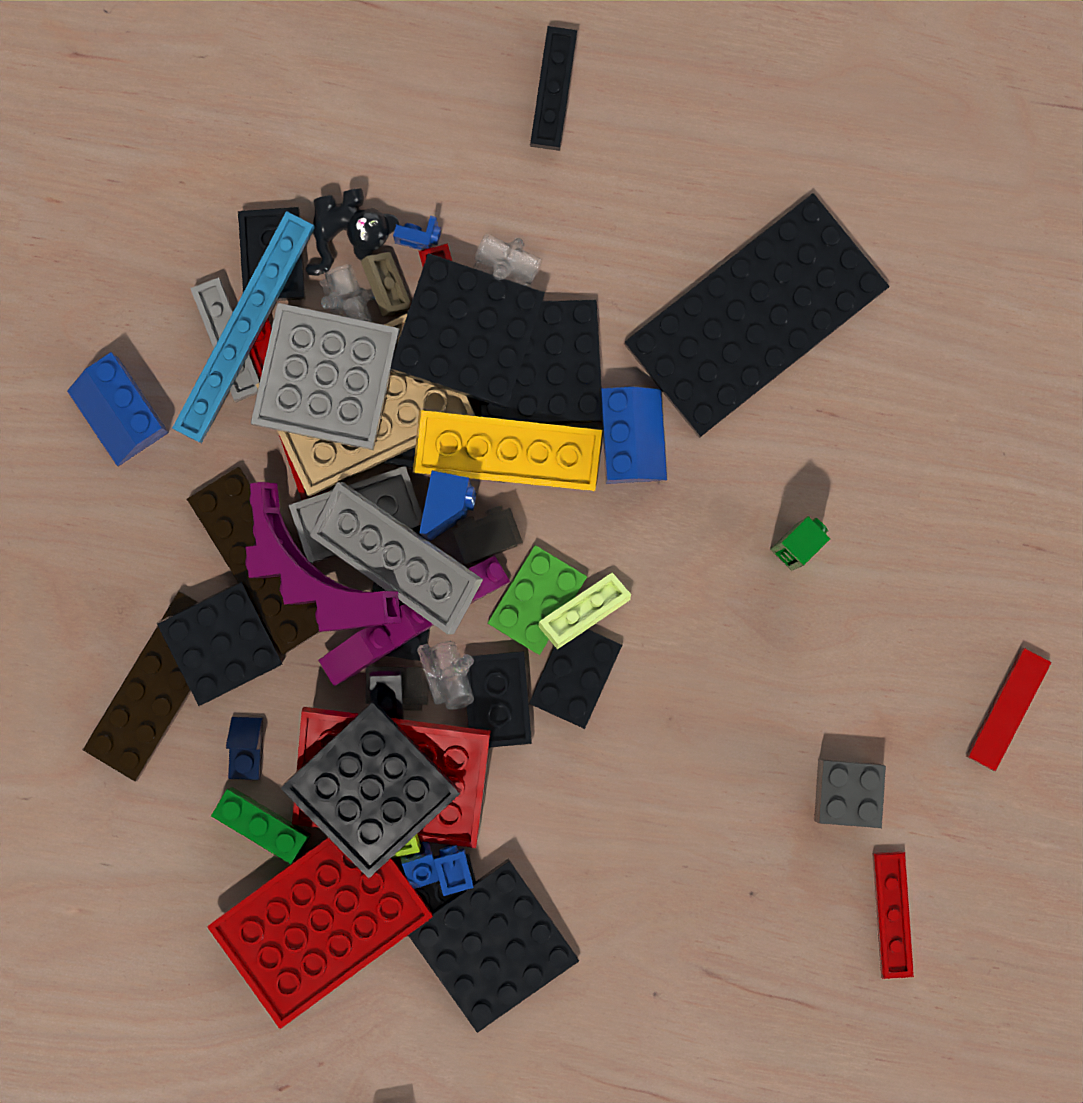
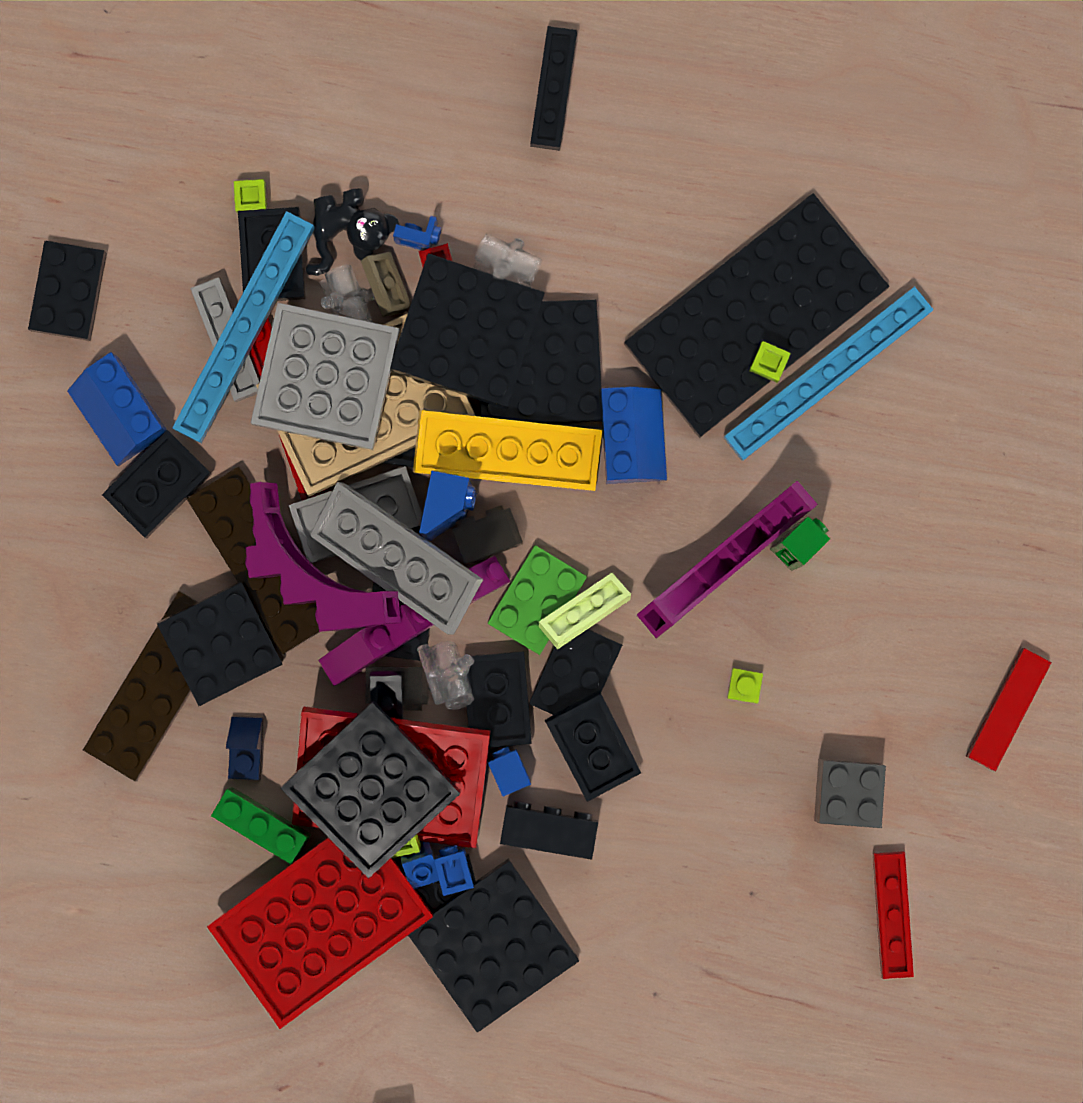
(67, 290): none -> black plate
(156, 484): none -> black plate
(250, 195): none -> lime plate
(508, 771): none -> blue brick
(549, 830): none -> black brick
(593, 746): none -> black plate
(726, 559): none -> magenta arch
(744, 685): none -> lime plate
(770, 361): none -> lime plate
(828, 373): none -> dark azure plate

